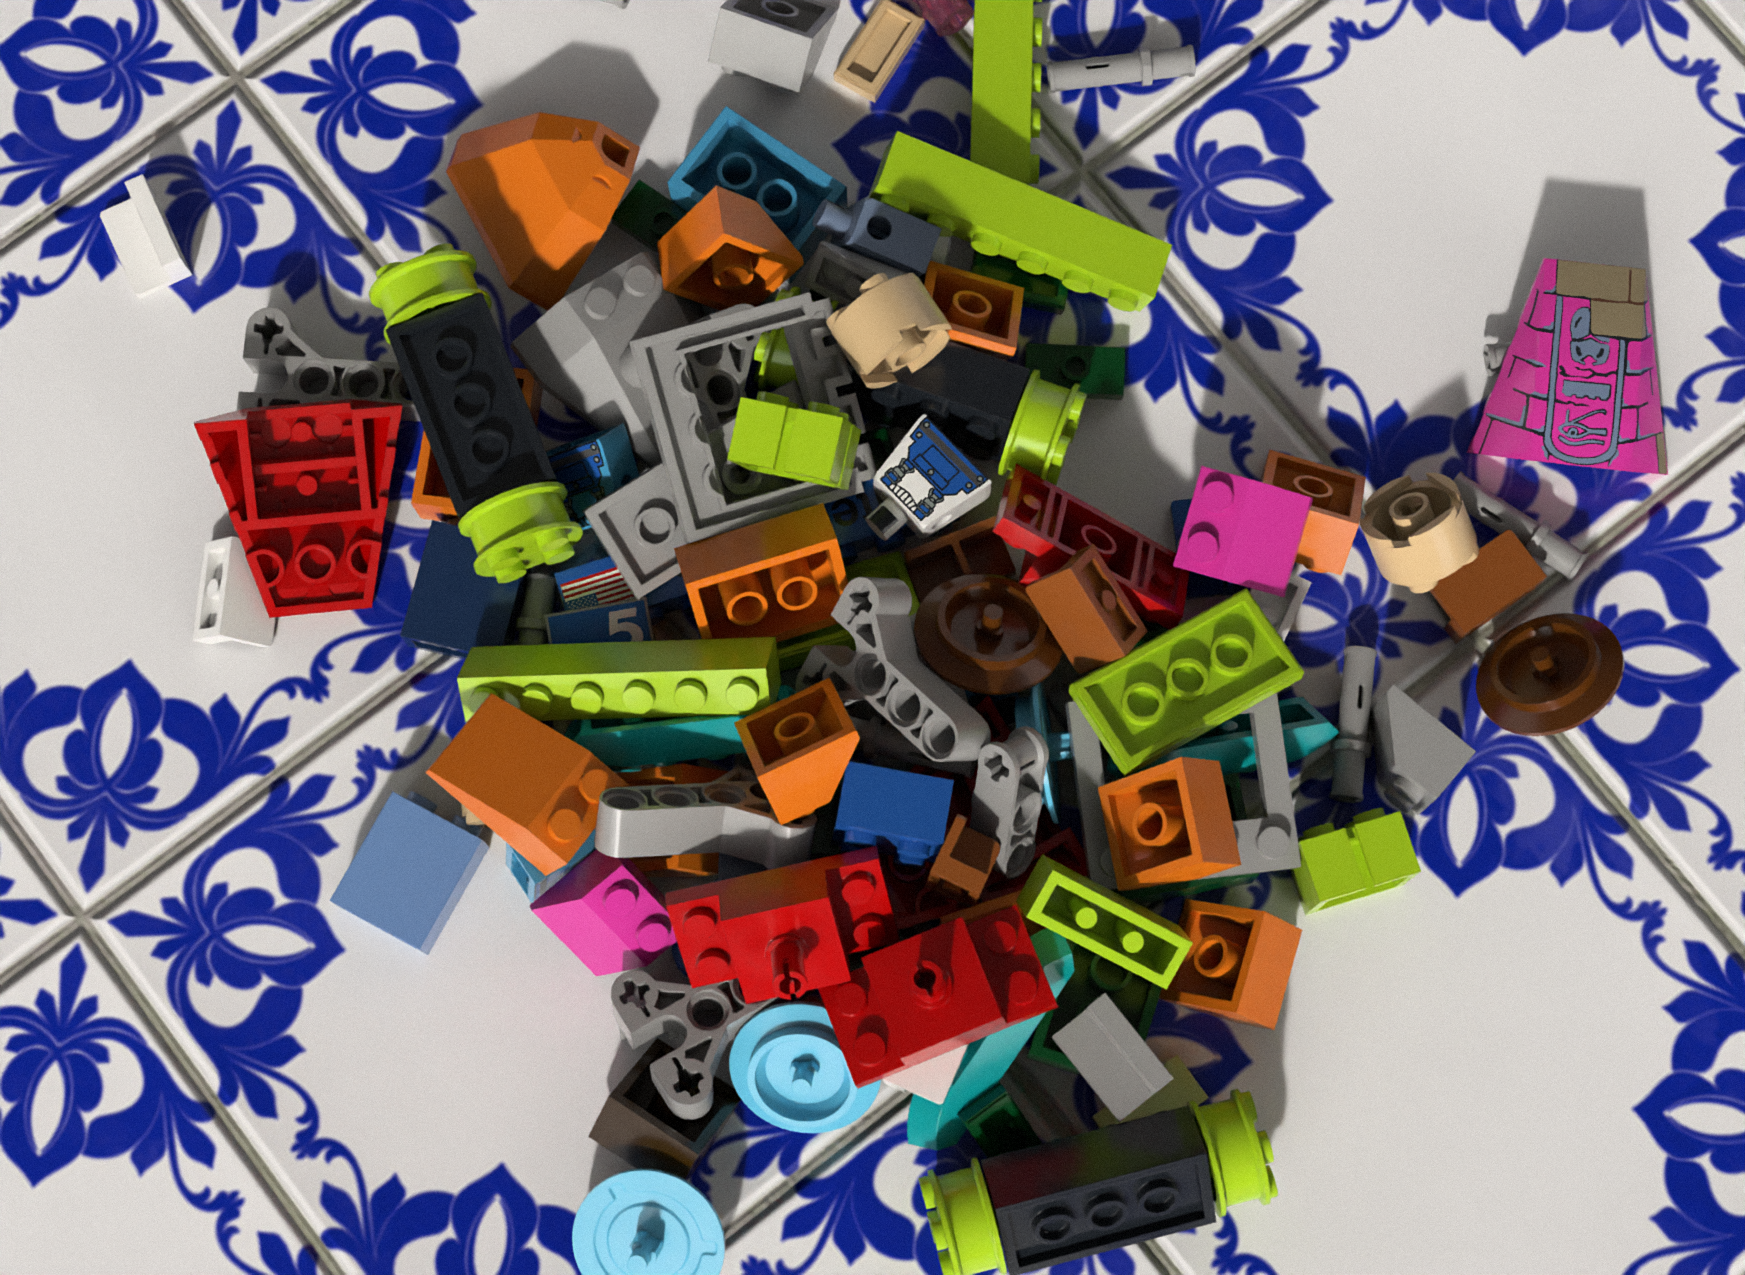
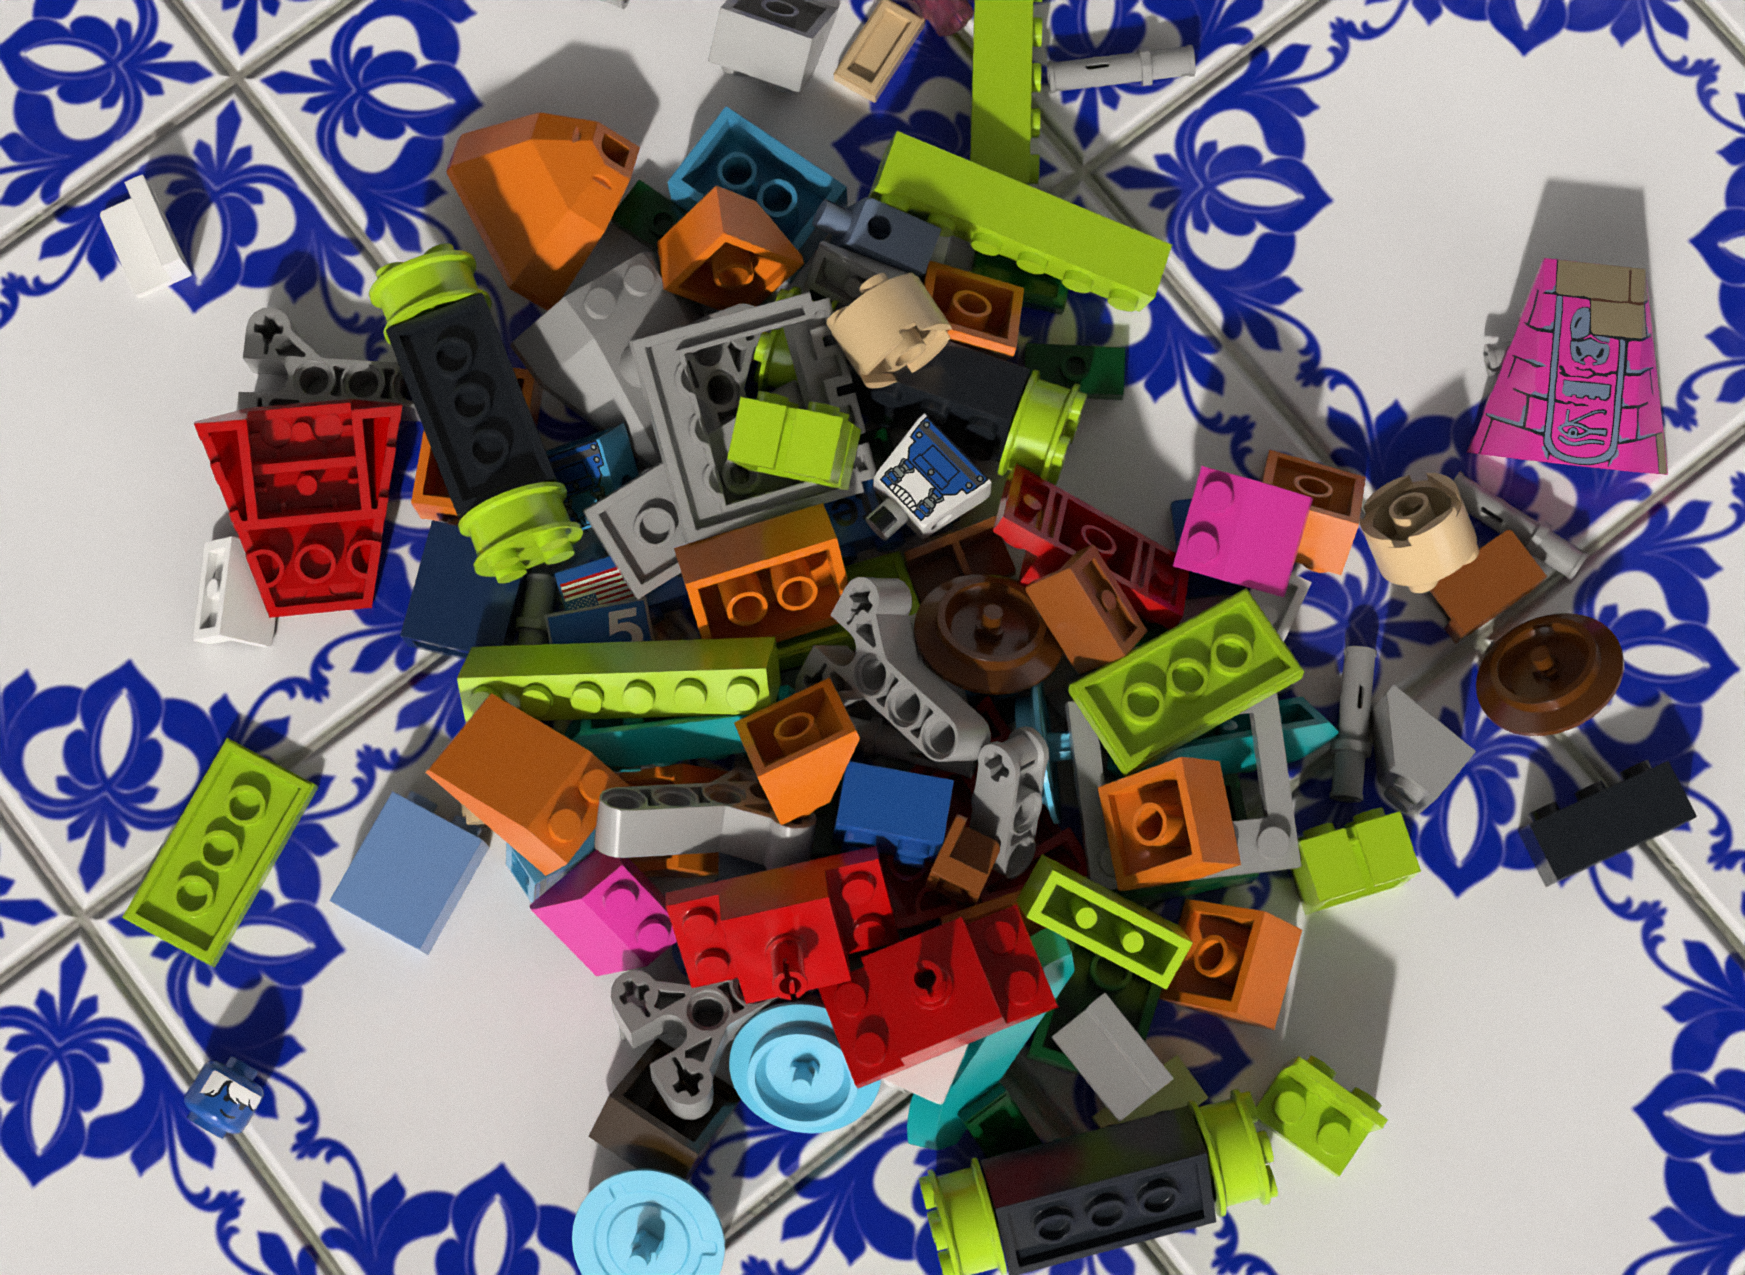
(220, 852): none -> lime tile
(223, 1097): none -> blue head
(1318, 1113): none -> lime bracket
(1605, 821): none -> black brick

